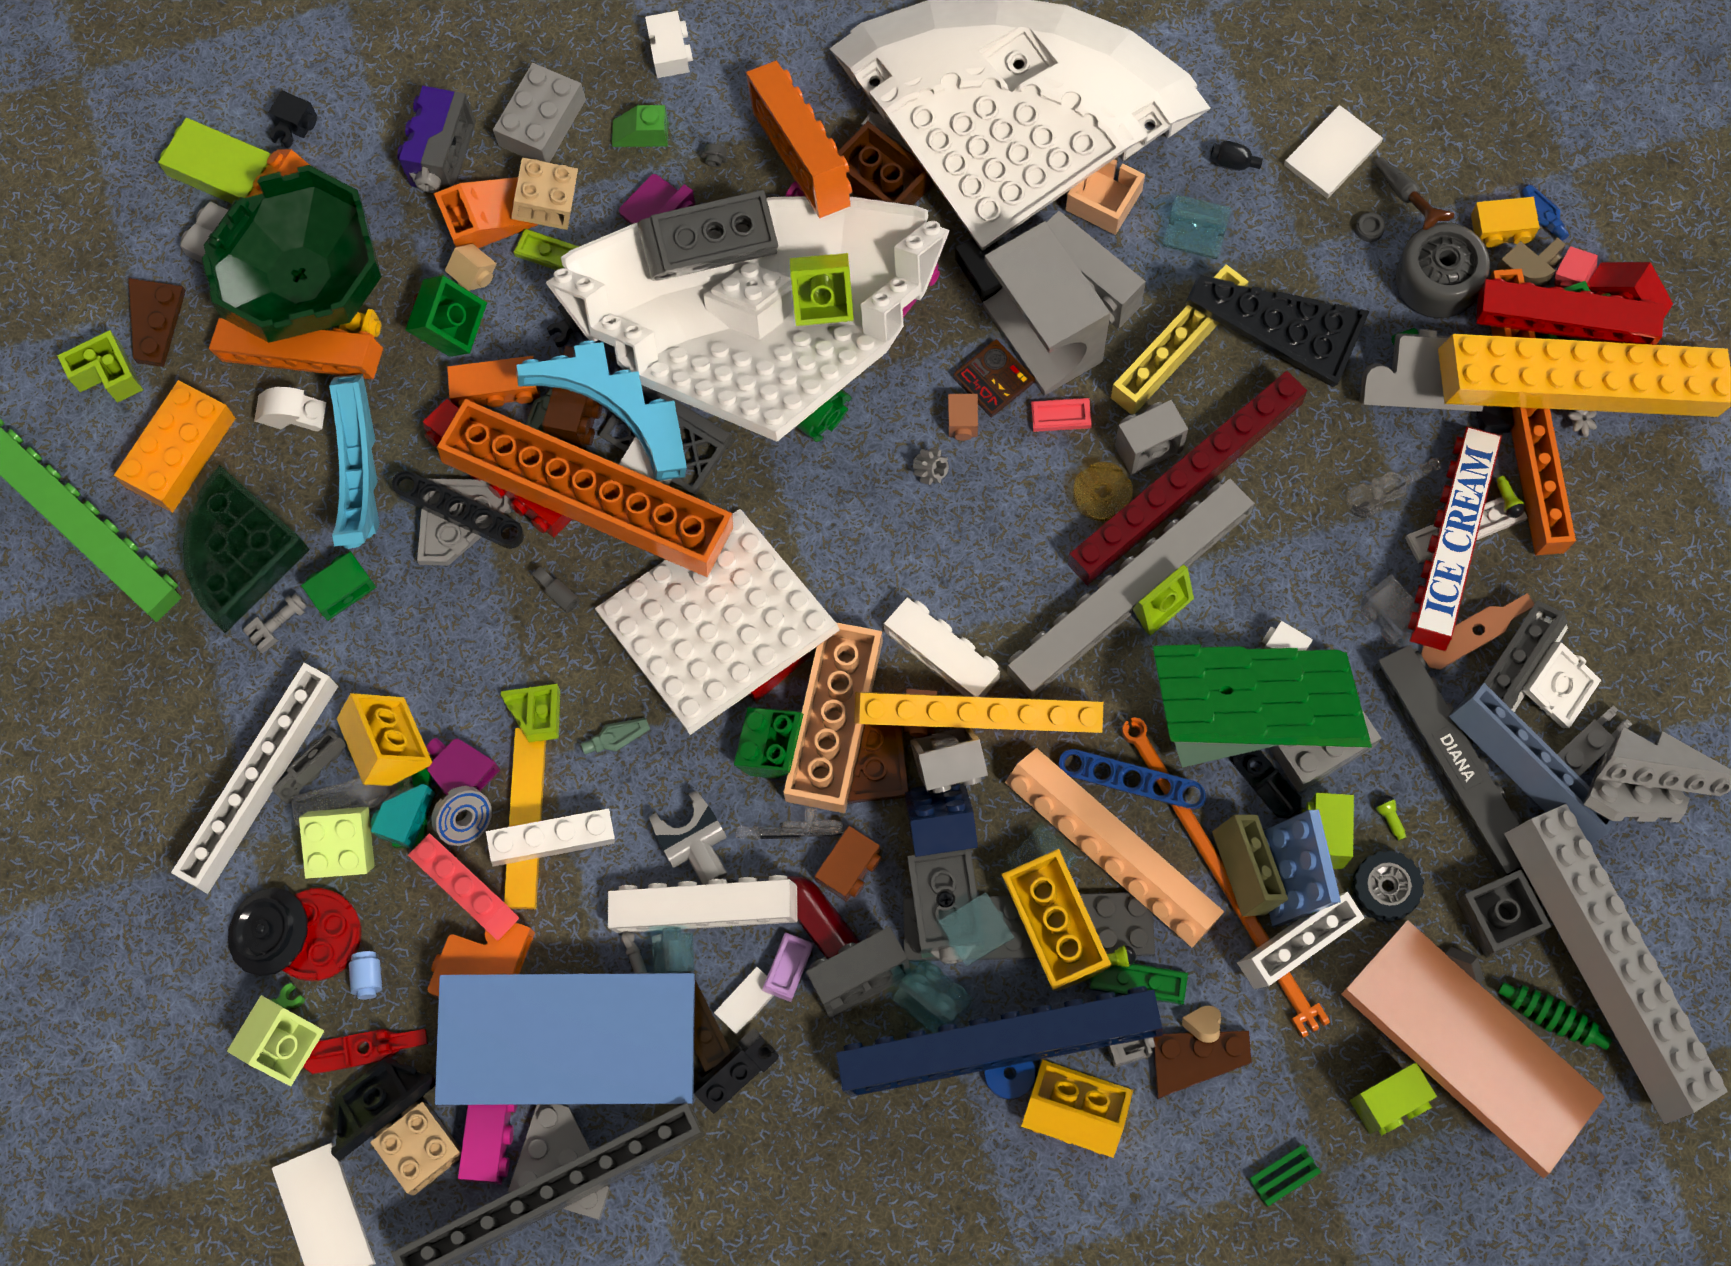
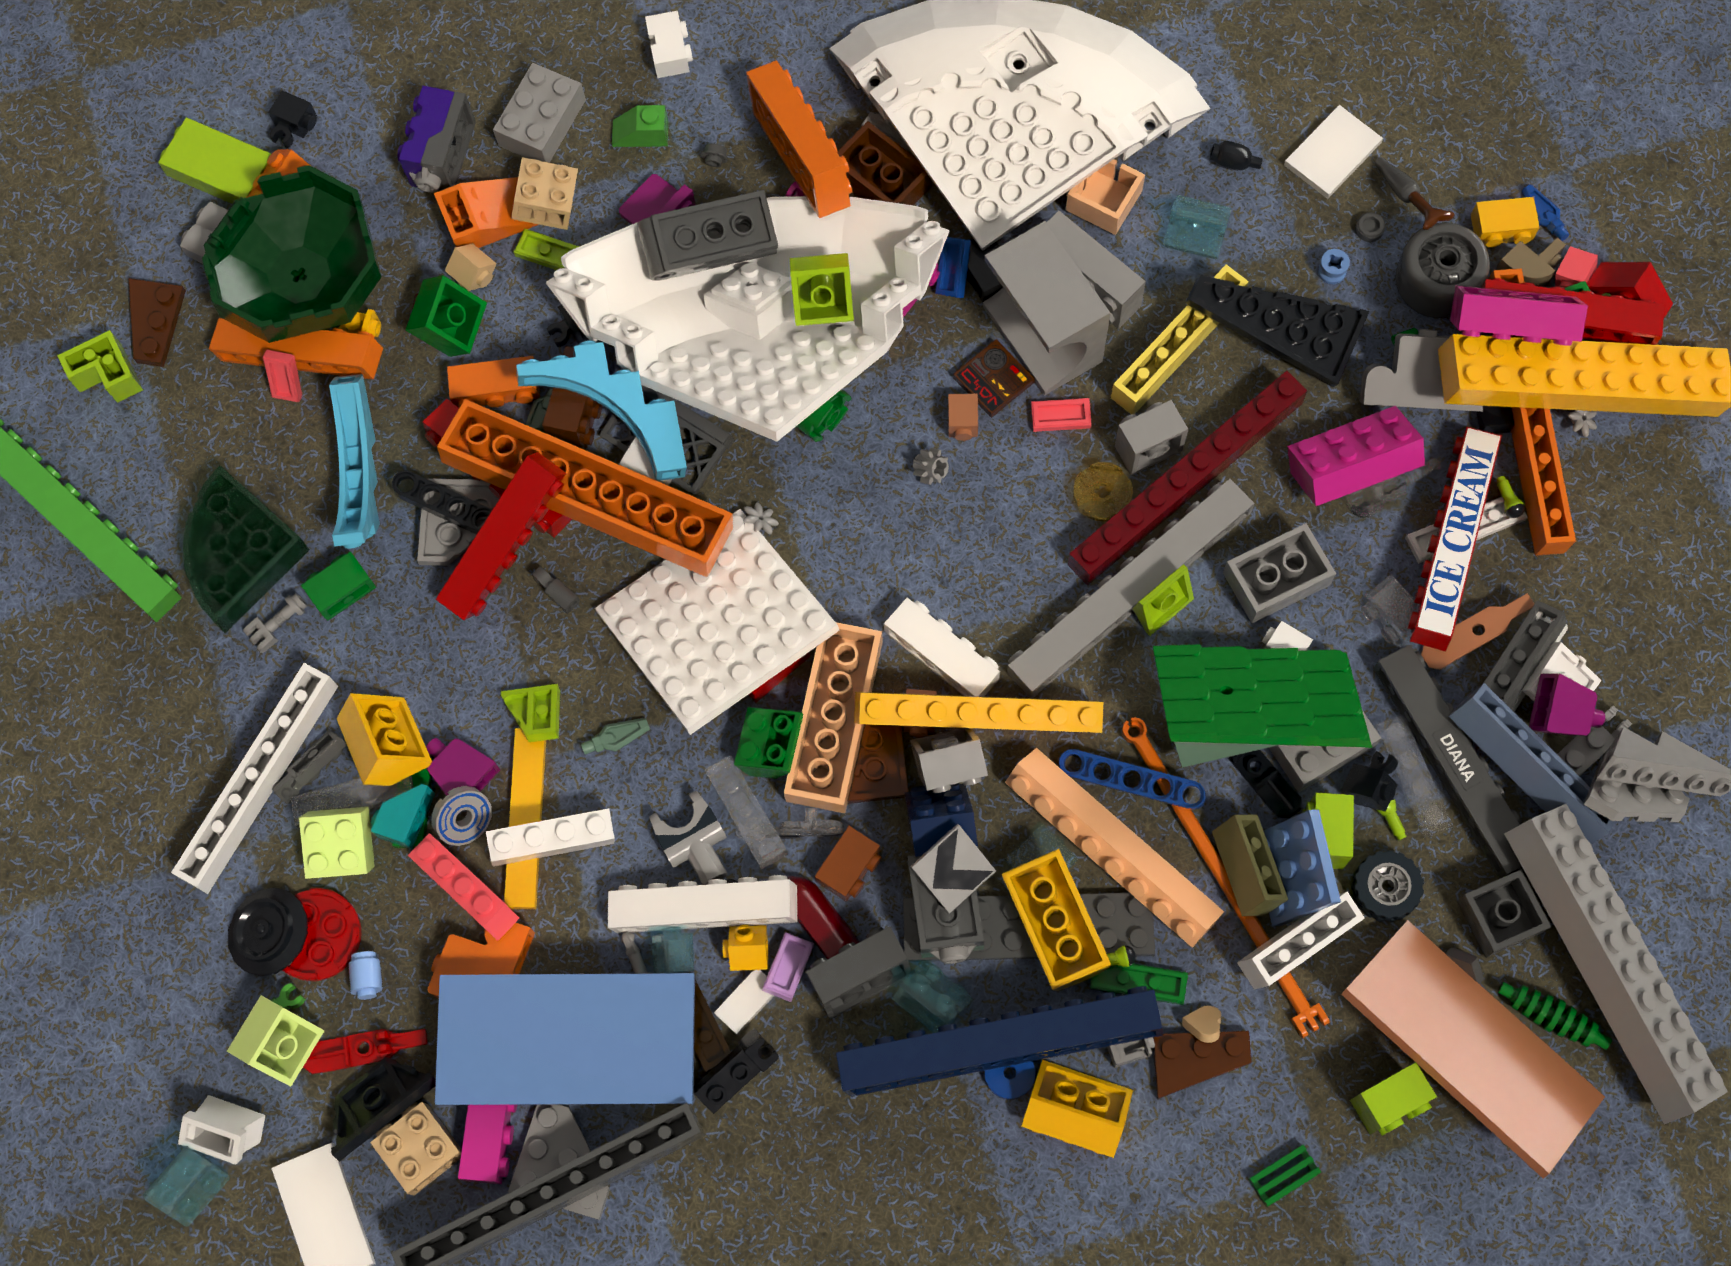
(175, 446): light orange brick -> none
(186, 1186): none -> clear light blue bracket
(221, 1129): none -> white hips
(282, 376): none -> coral tile
(287, 406): white brick -> none
(501, 536): none -> red brick
(746, 812): none -> clear plate
(747, 947): none -> yellow brick
(759, 518): none -> light grey plant
(953, 267): none -> blue tile
(953, 868): none -> light grey piece
(976, 929): clear light blue piece -> none
(1279, 573): none -> light grey brick
(1330, 273): none -> medium blue wheel
(1356, 455): none -> dark pink brick
(1372, 784): none -> black brick
(1414, 777): none -> clear plate
(1518, 314): none -> dark pink brick
(1564, 707): none -> magenta torso

